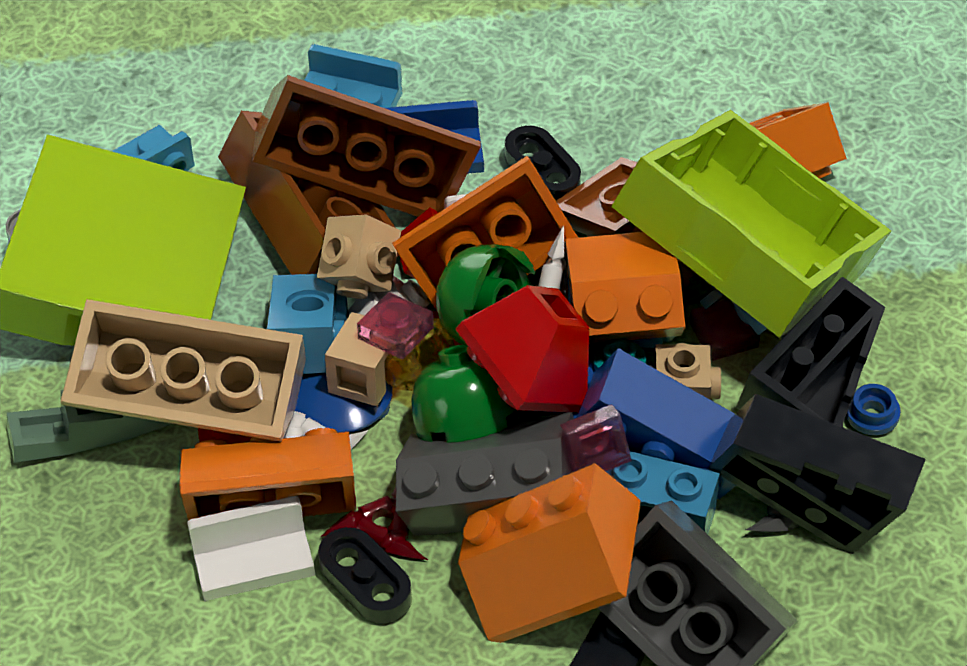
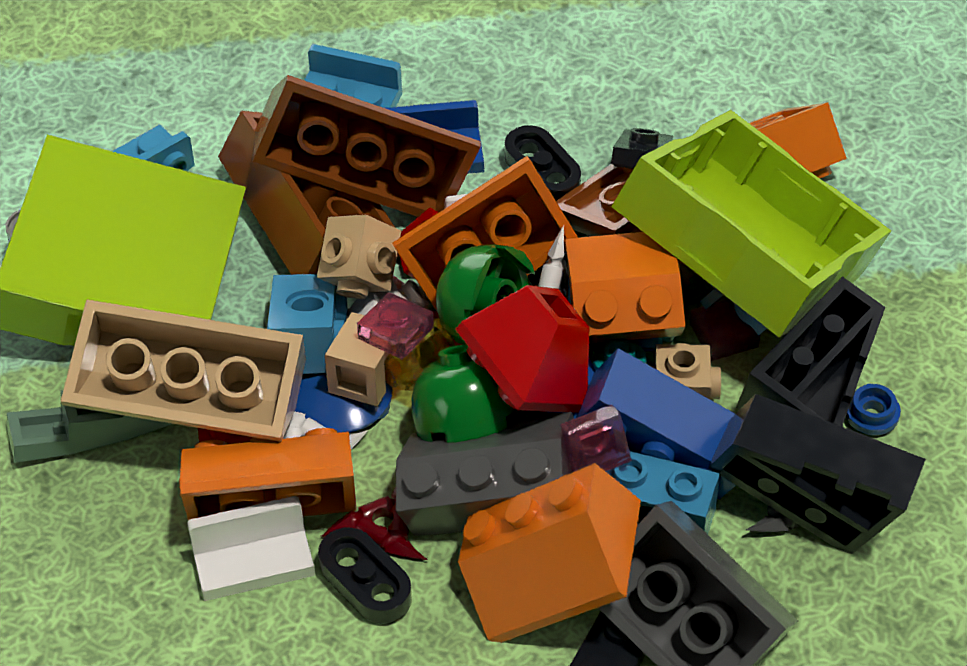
(635, 144): none -> black plate

